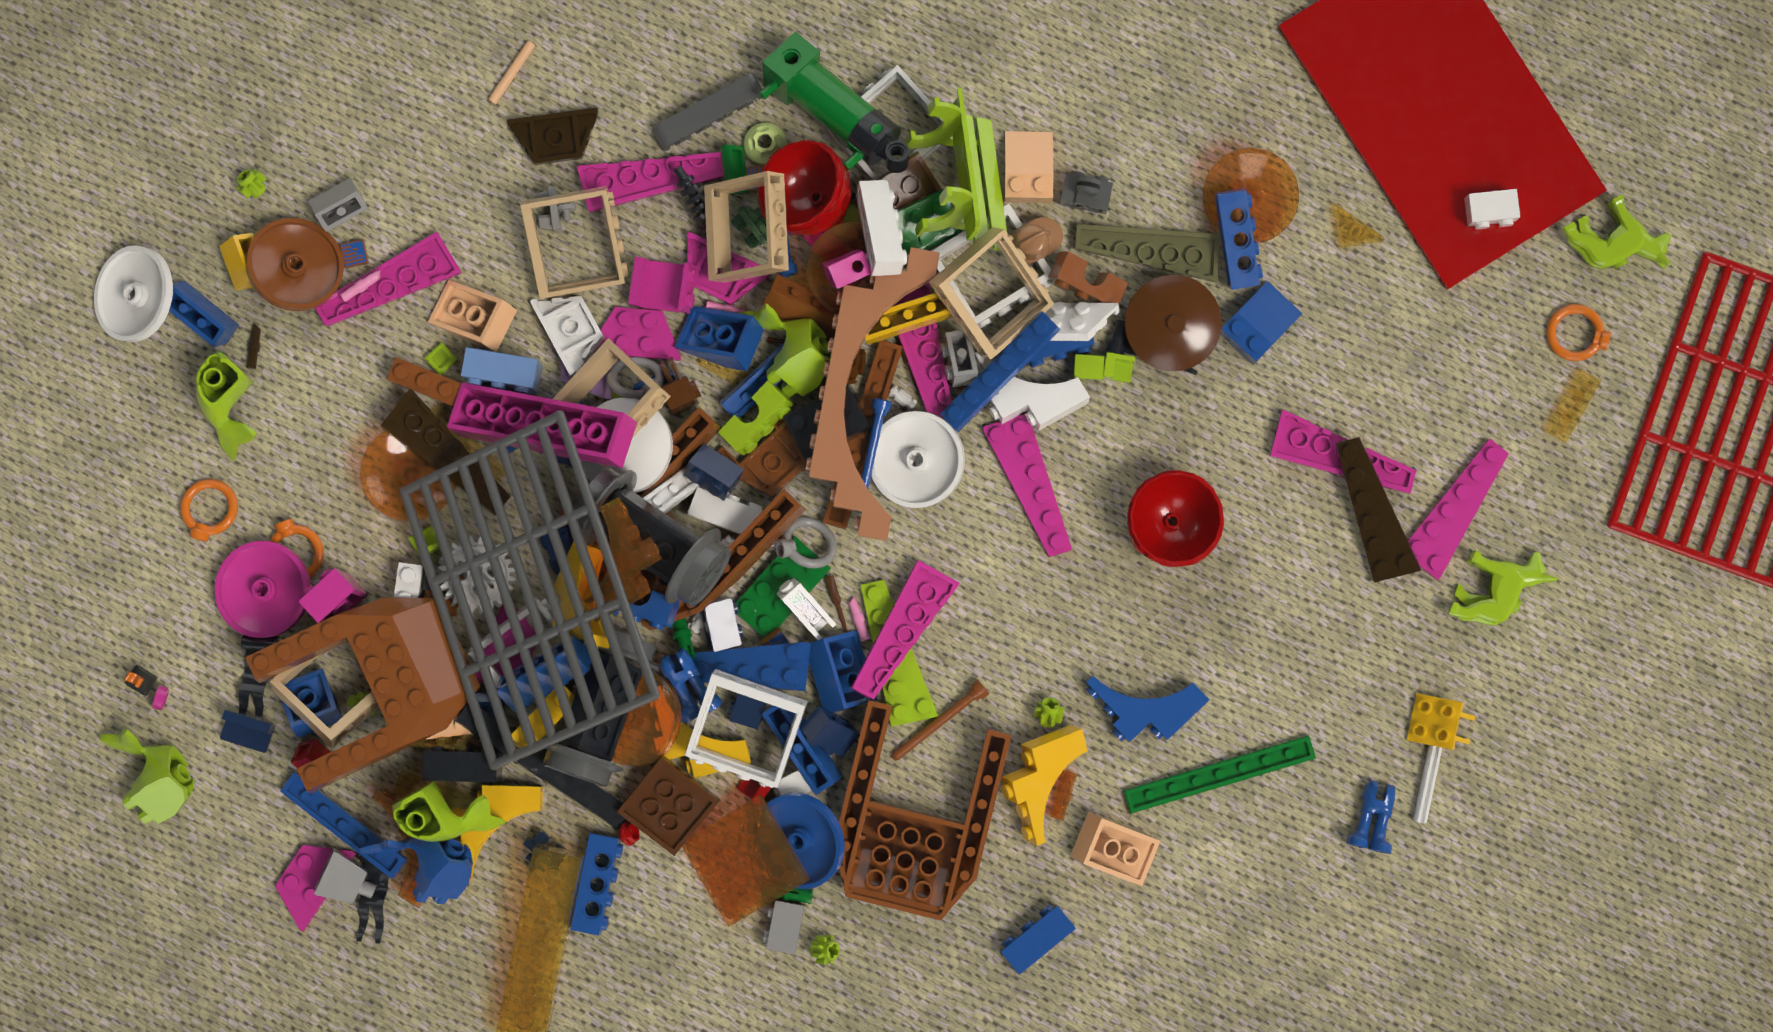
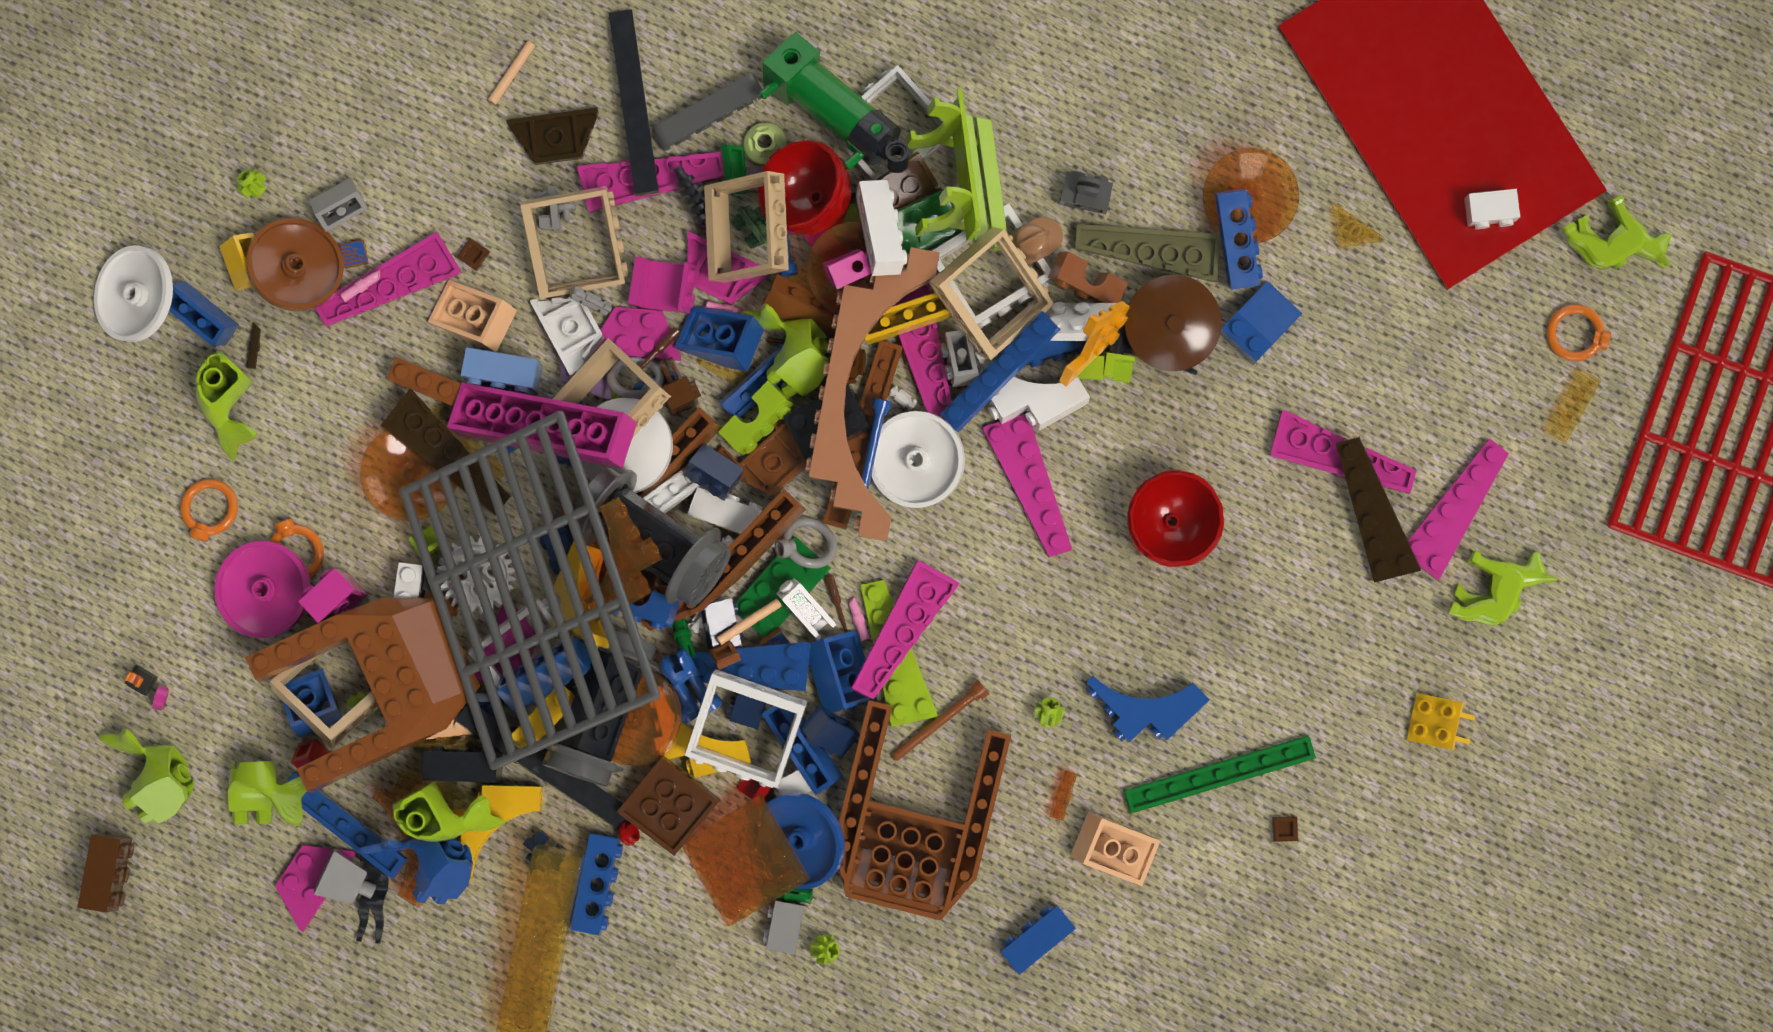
(105, 872): none -> reddish brown brick
(246, 731): dark blue panel -> none
(248, 682): black flag -> none
(257, 789): none -> lime hips
(441, 359): lime tile -> none
(473, 254): none -> reddish brown tile
(590, 300): none -> light grey axle
(633, 102): none -> black tile
(662, 345): none -> reddish brown piece
(725, 655): none -> dark orange tile
(748, 622): none -> light nougat bar
(1028, 167): light nougat slope -> none
(1031, 785): yellow arch -> none
(1101, 332): none -> light orange wing
(1285, 829): none -> reddish brown tile
(1371, 806): blue piece -> none
(1427, 784): white axle -> none

